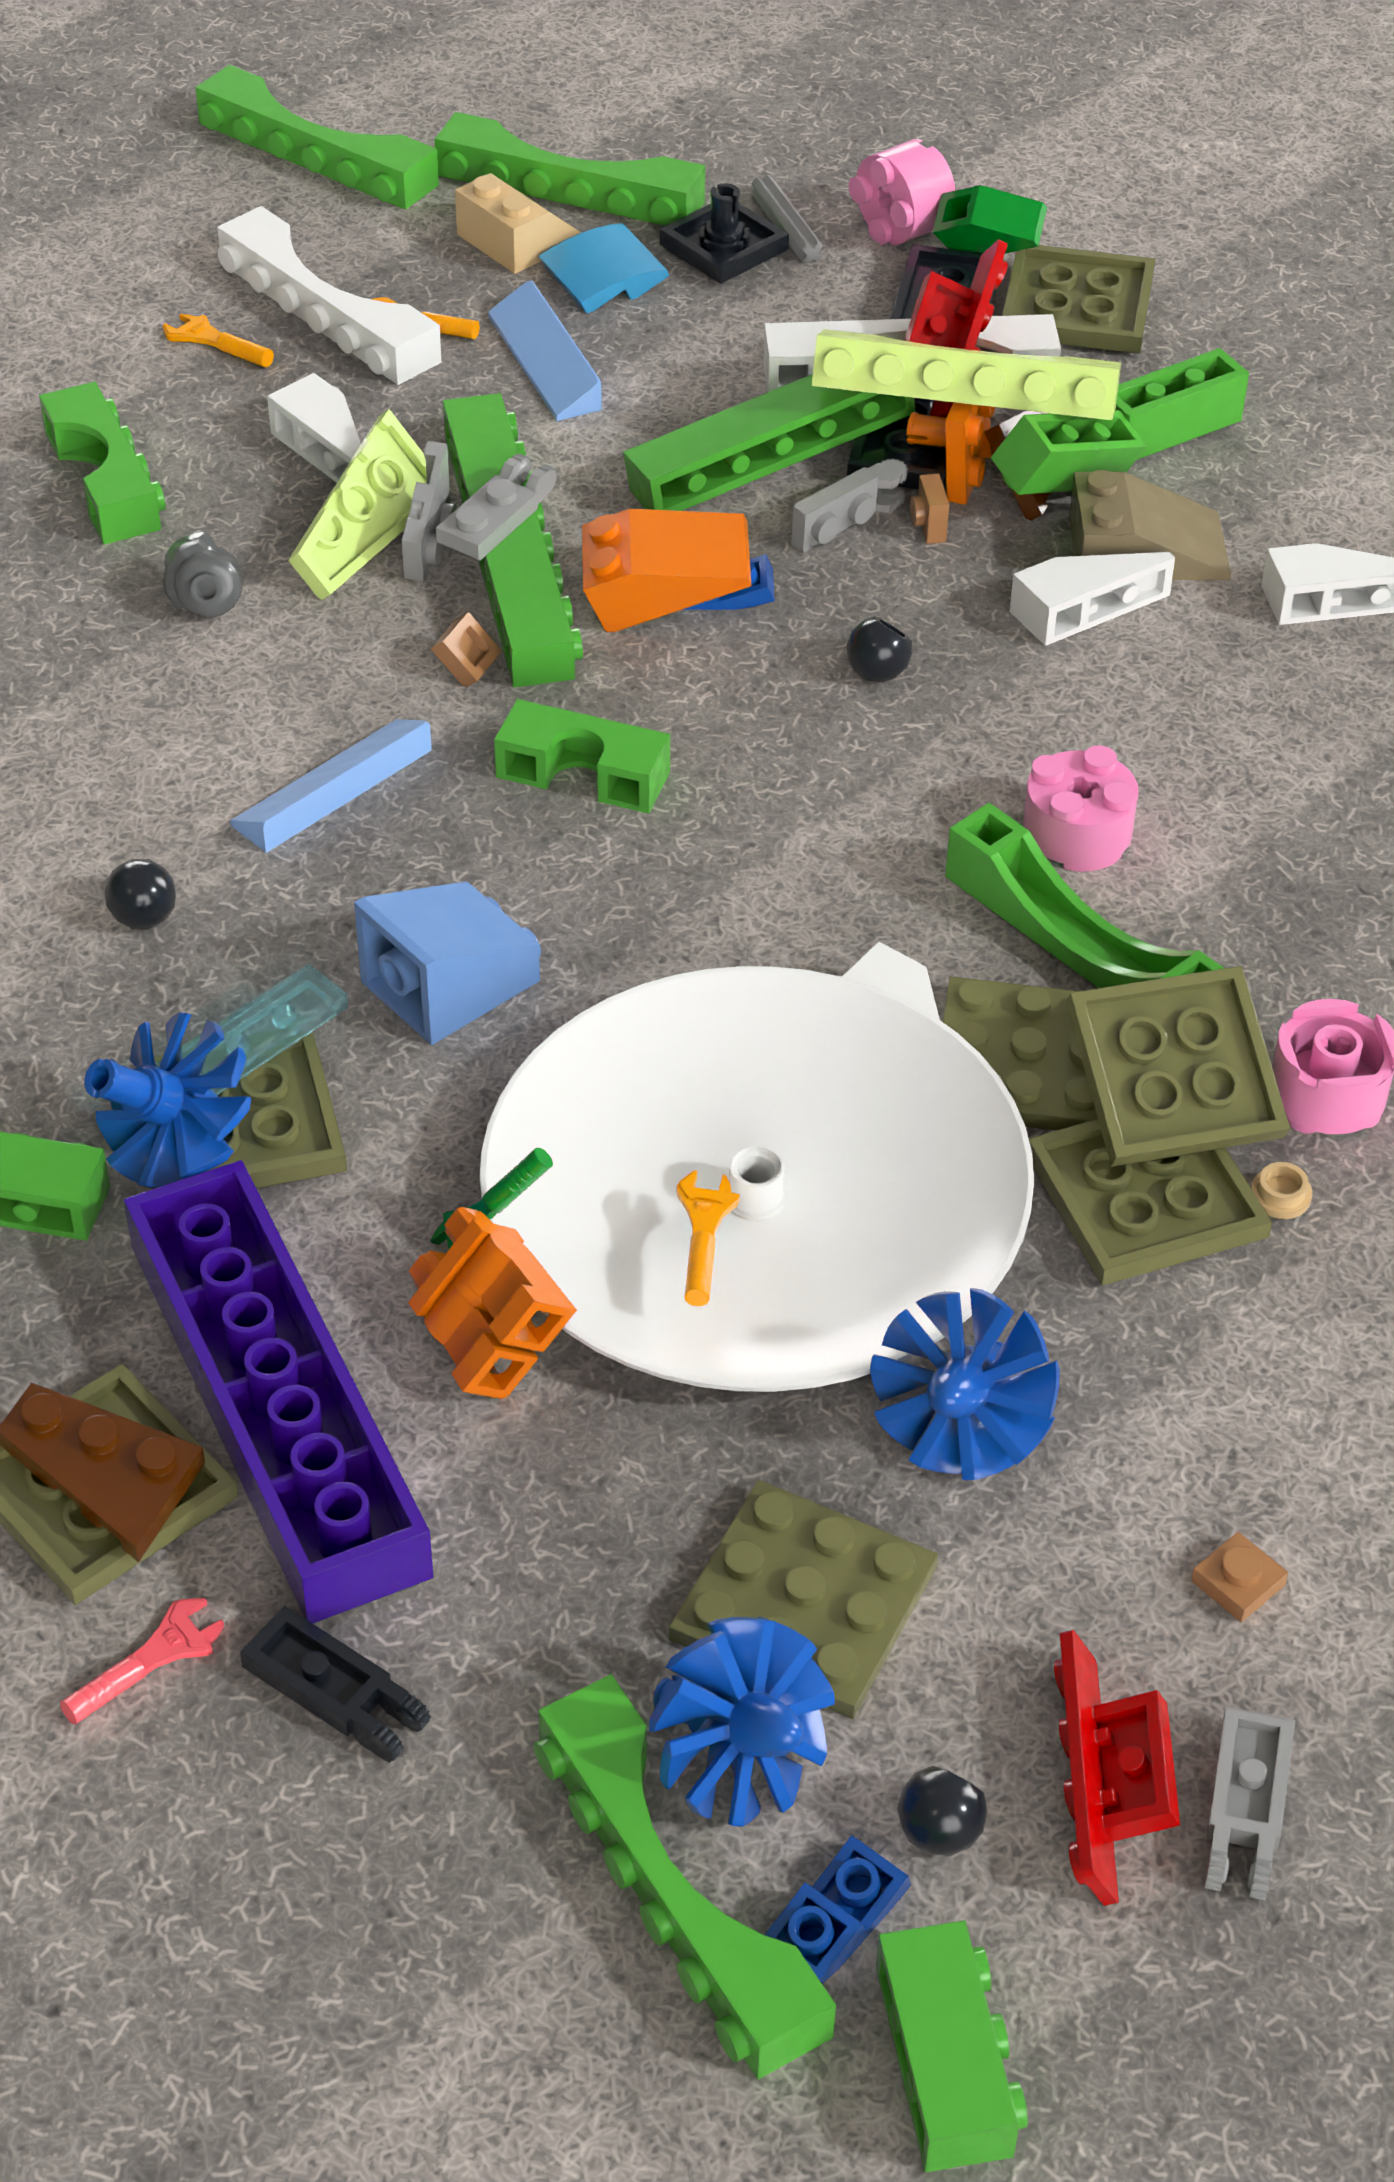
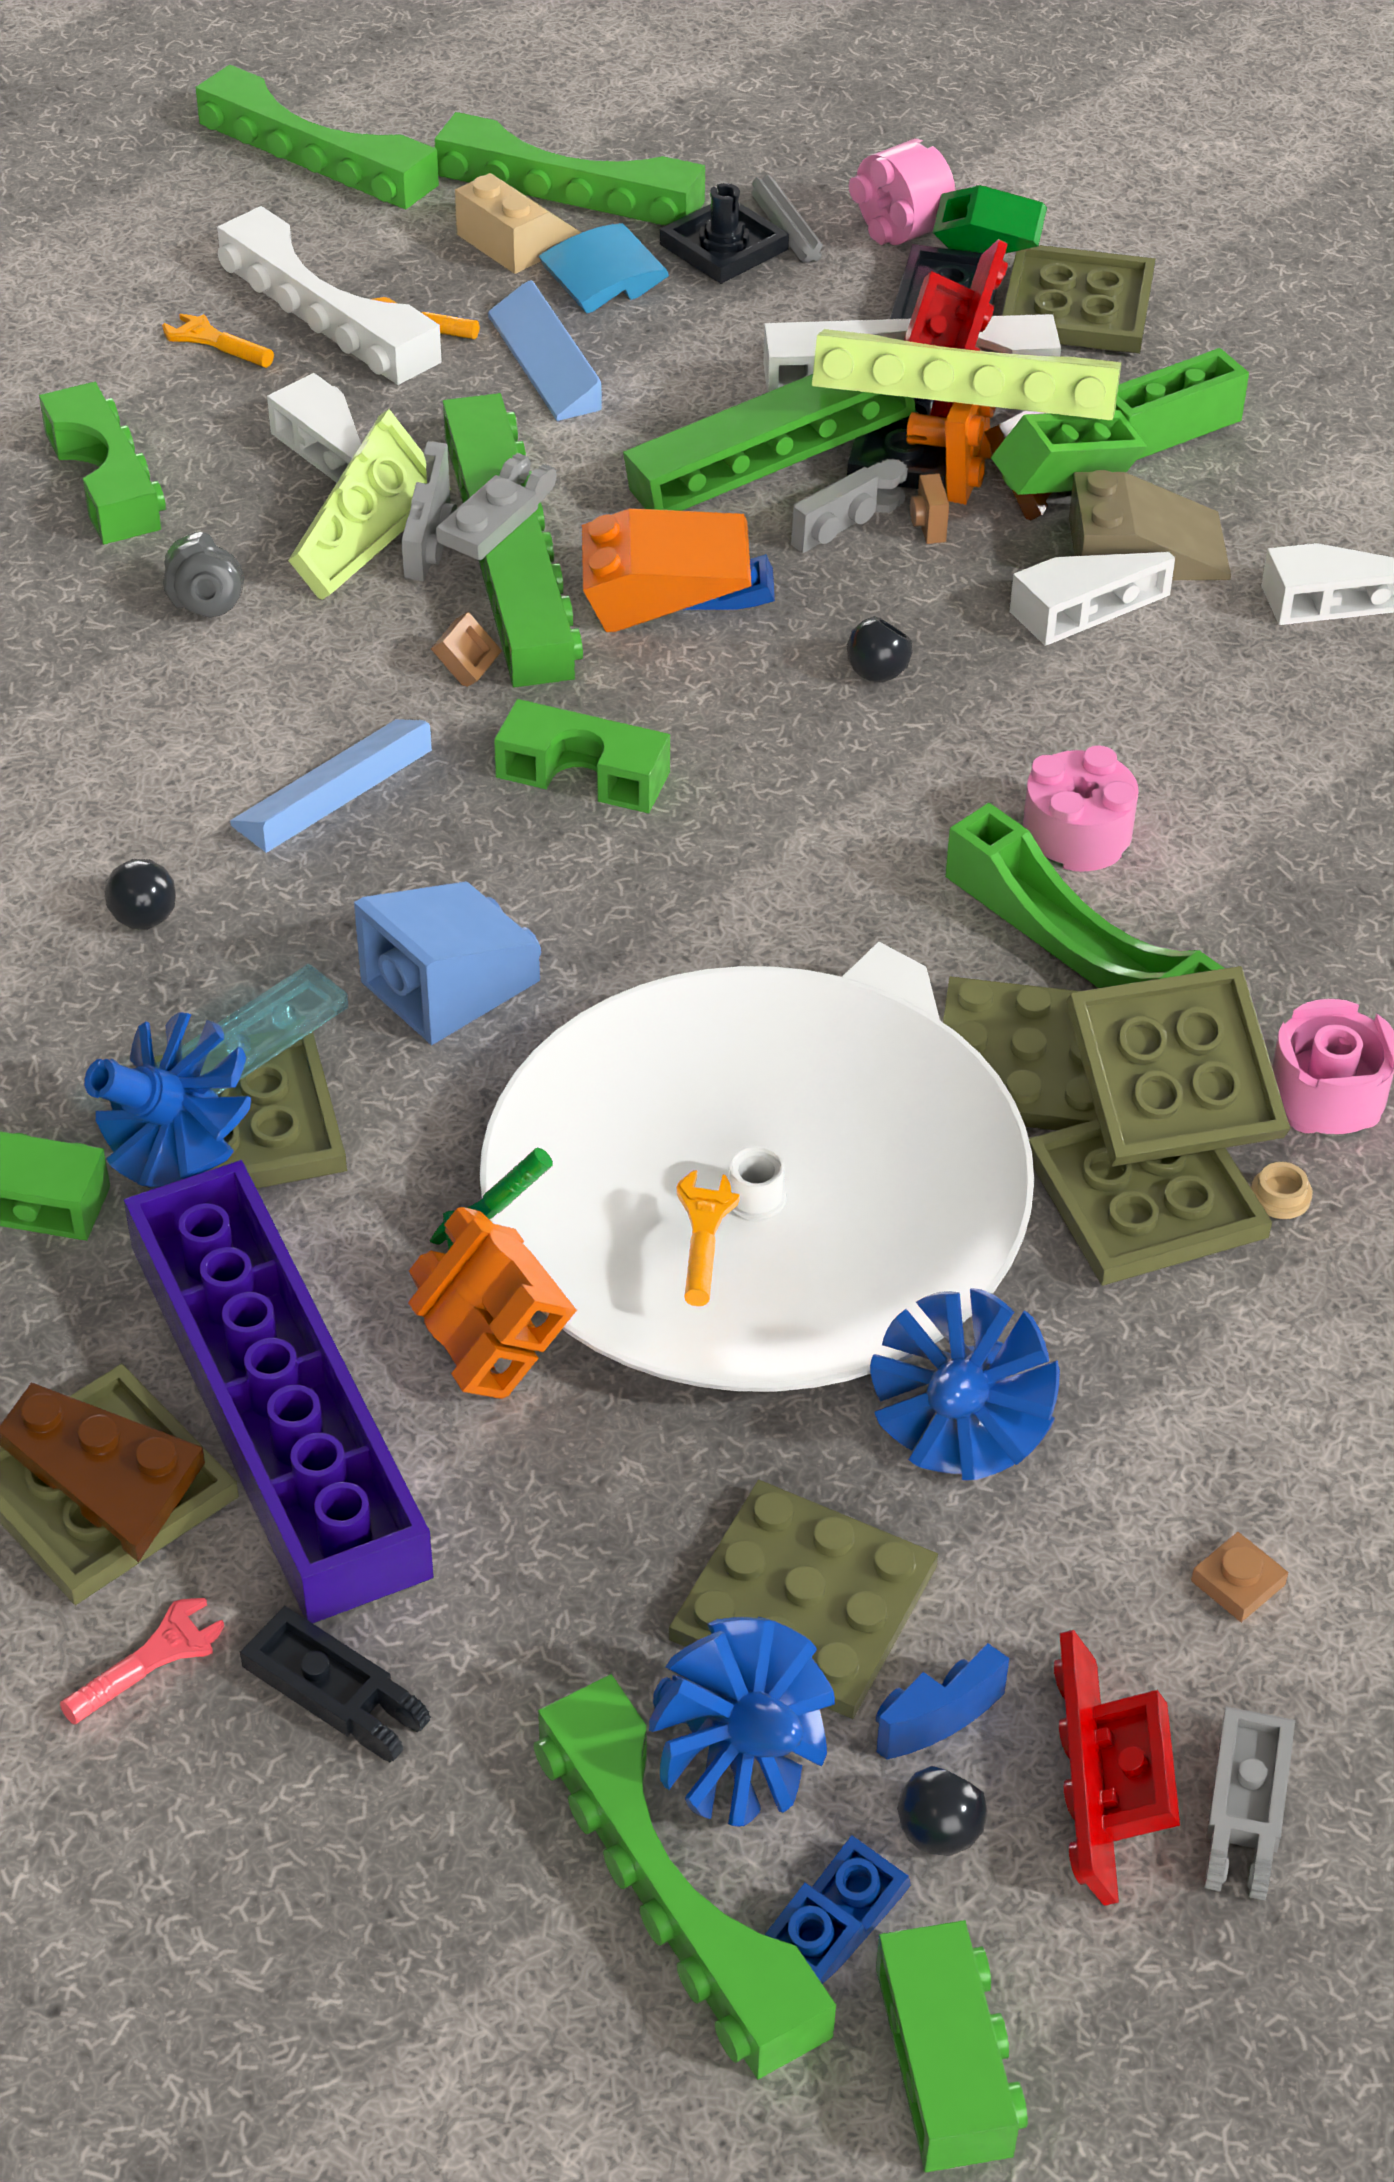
(935, 1711): none -> blue slope

